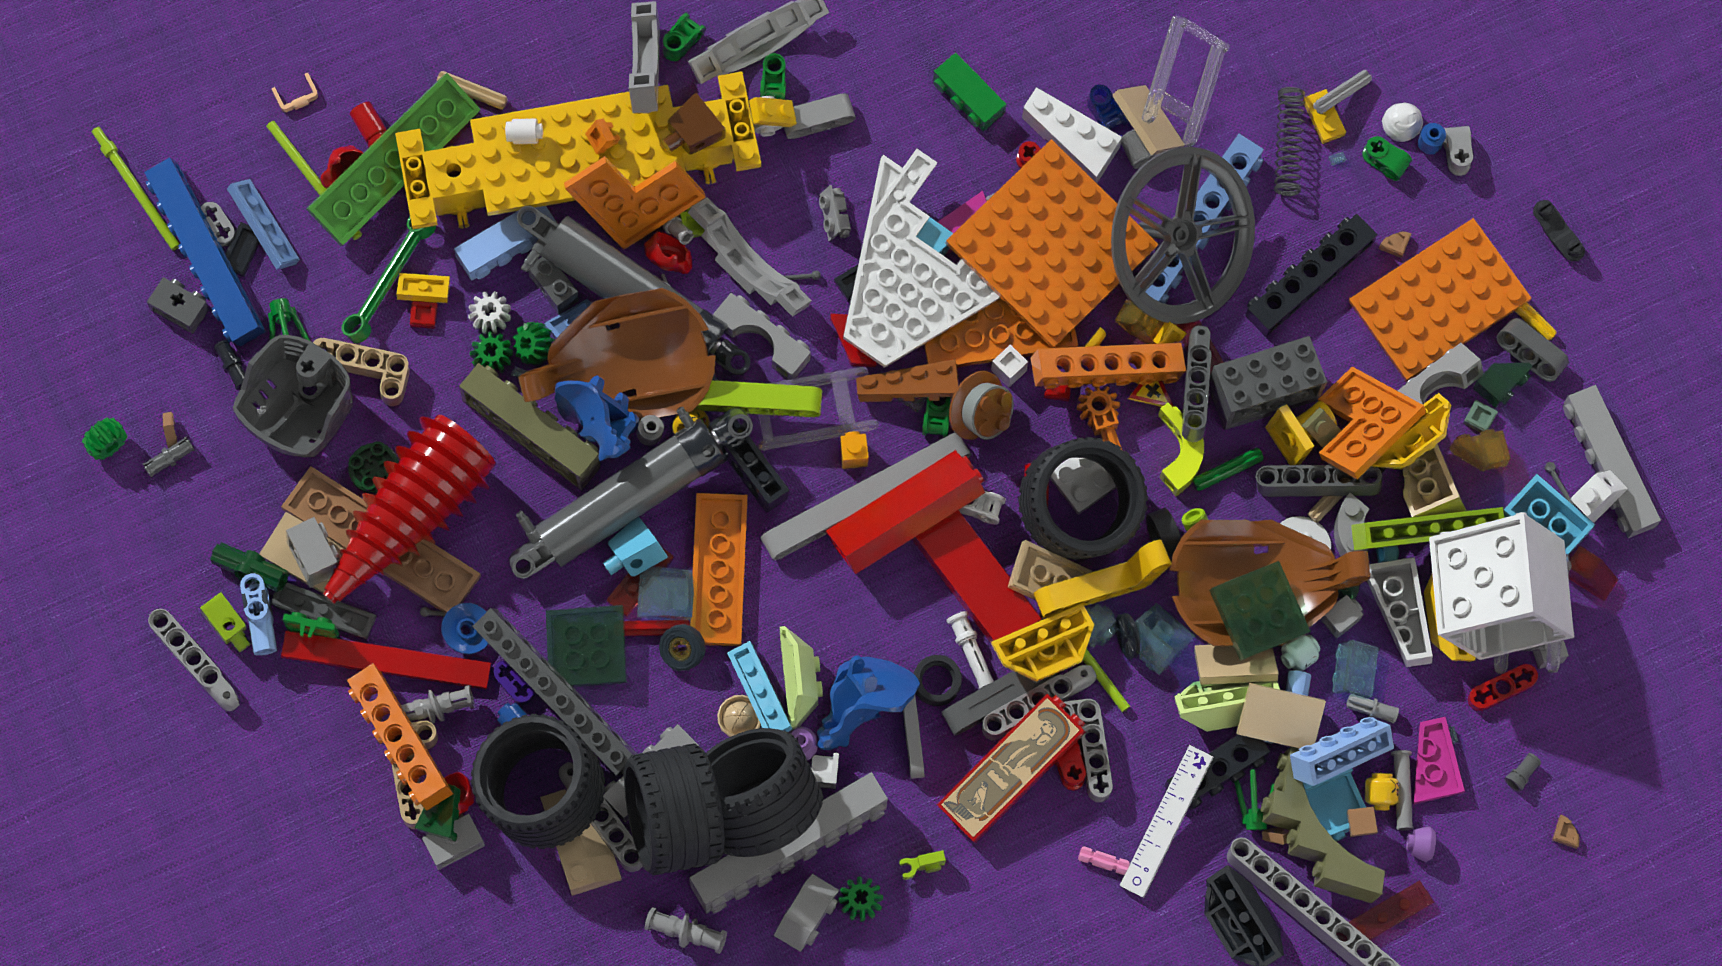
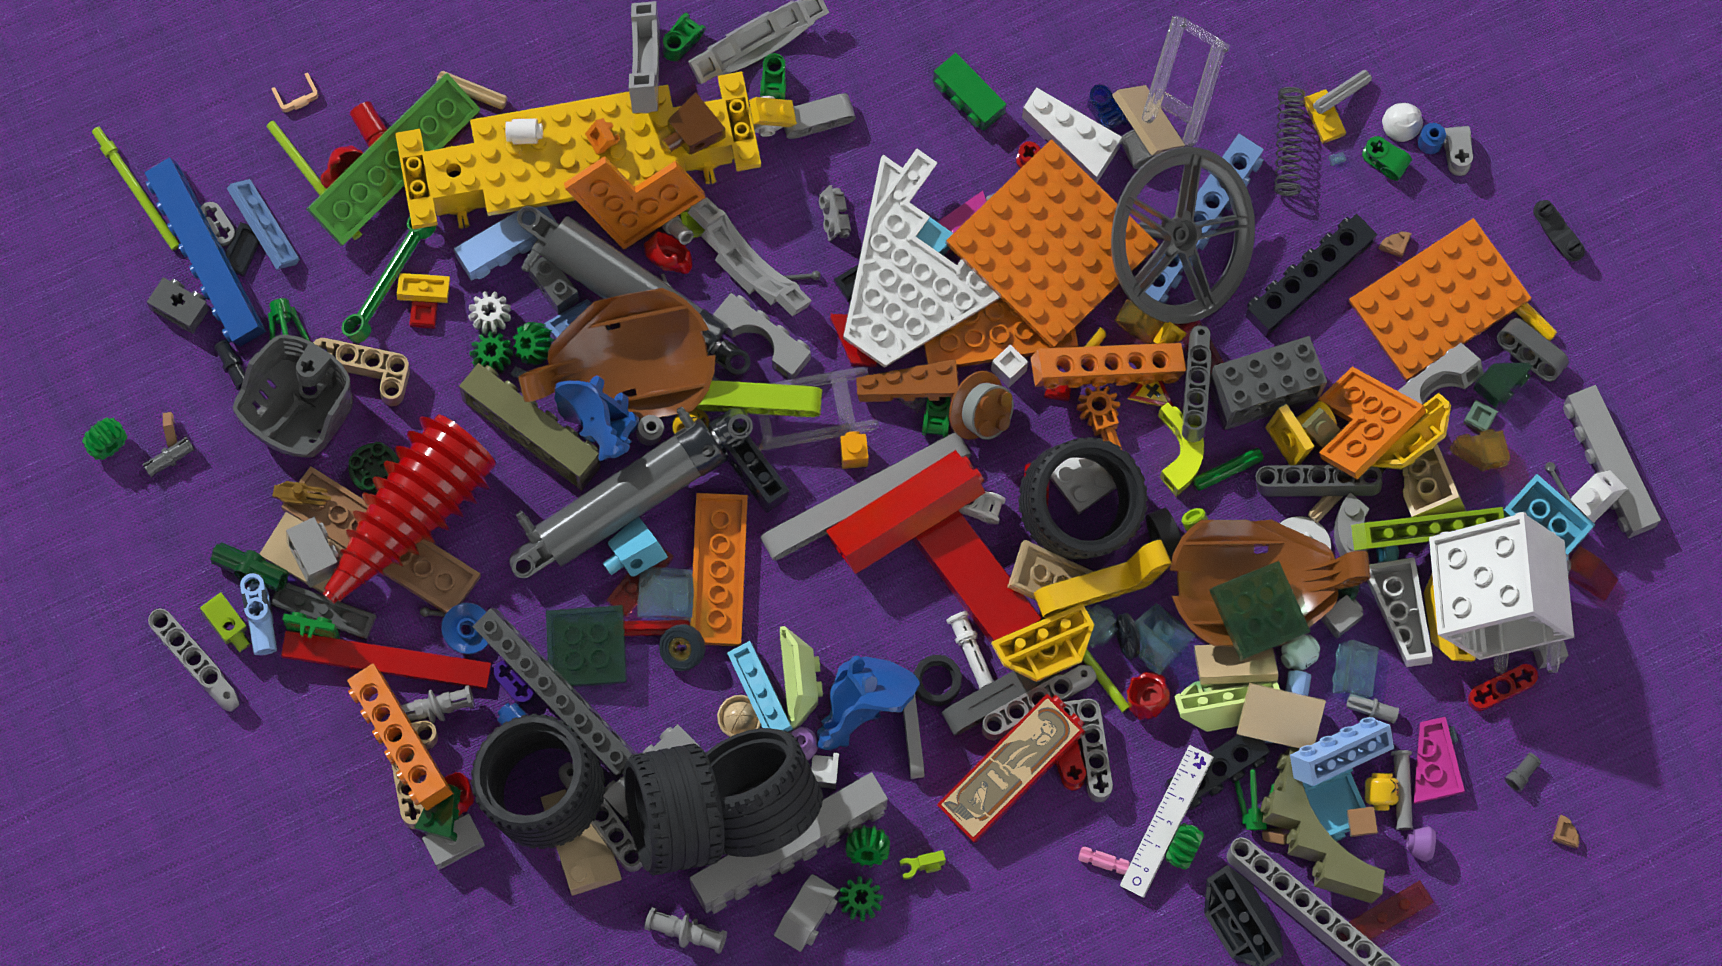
(298, 493): none -> pearl gold piece
(867, 846): none -> green gear
(1148, 695): none -> red hair
(1184, 846): none -> green gear

